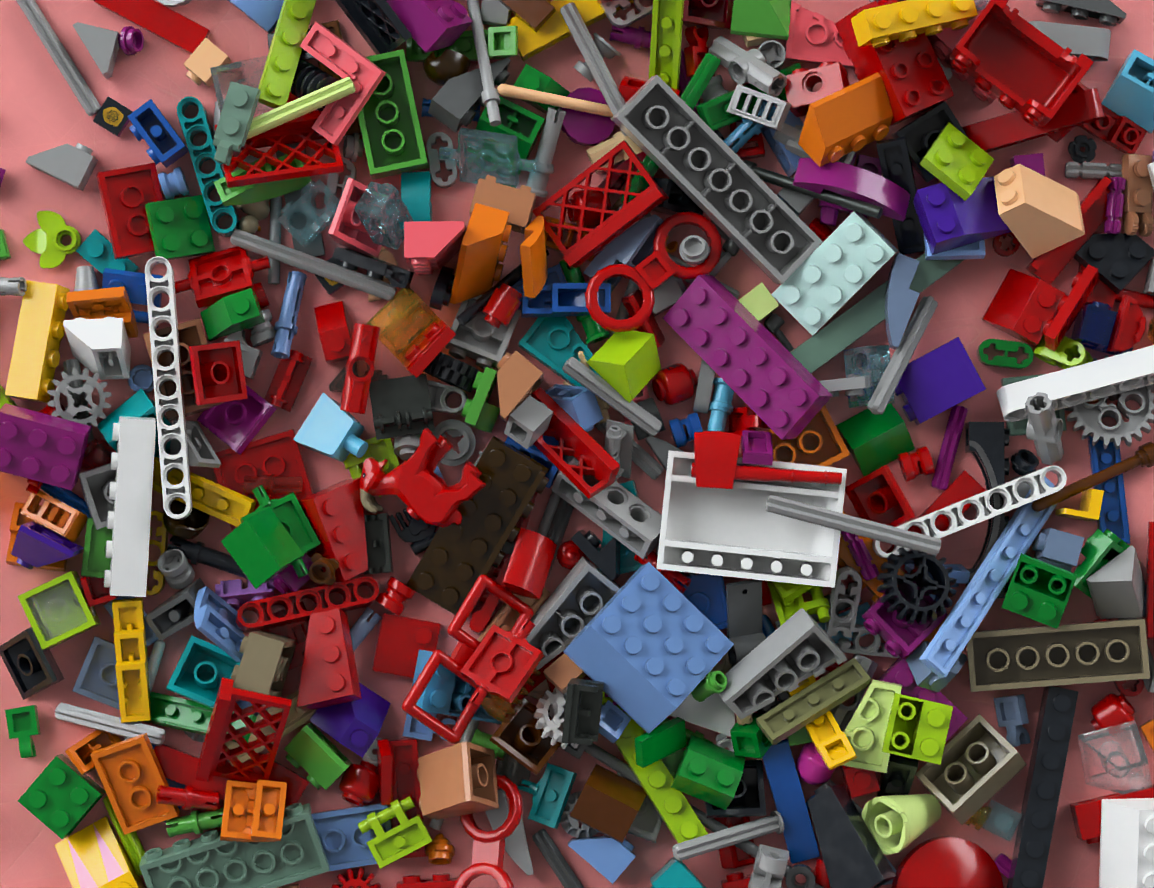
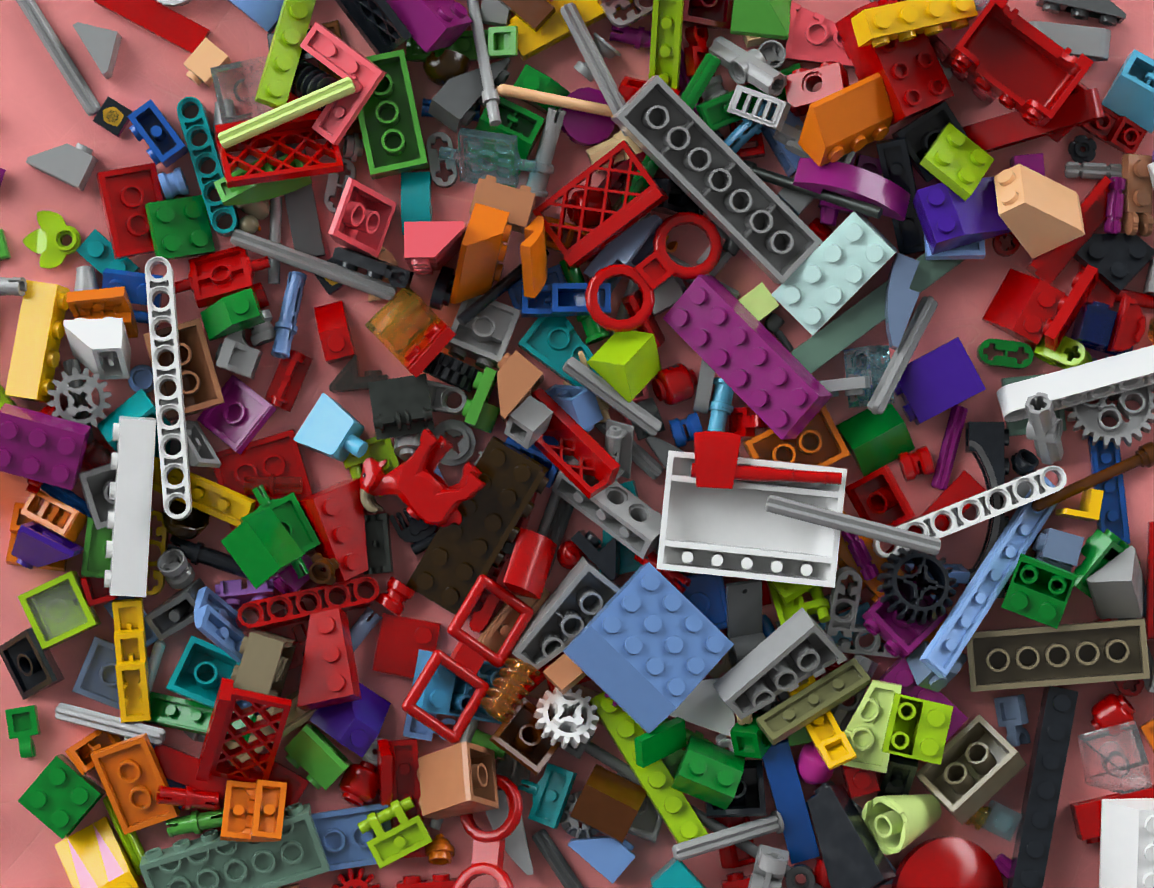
(130, 40): magenta plate -> none
(218, 372): red slope -> none
(235, 121): sand green hinge -> none
(316, 218): clear light blue brick -> none
(356, 388): red piece -> none
(383, 214): clear light blue brick -> none
(502, 306): red brick -> none
(502, 663): red plate -> none
(582, 711): pearl dark grey hinge -> none
(612, 721): medium blue plate -> none
(694, 249): light grey plate -> none
(713, 683): bright green pin -> none
(757, 447): magenta tile -> none

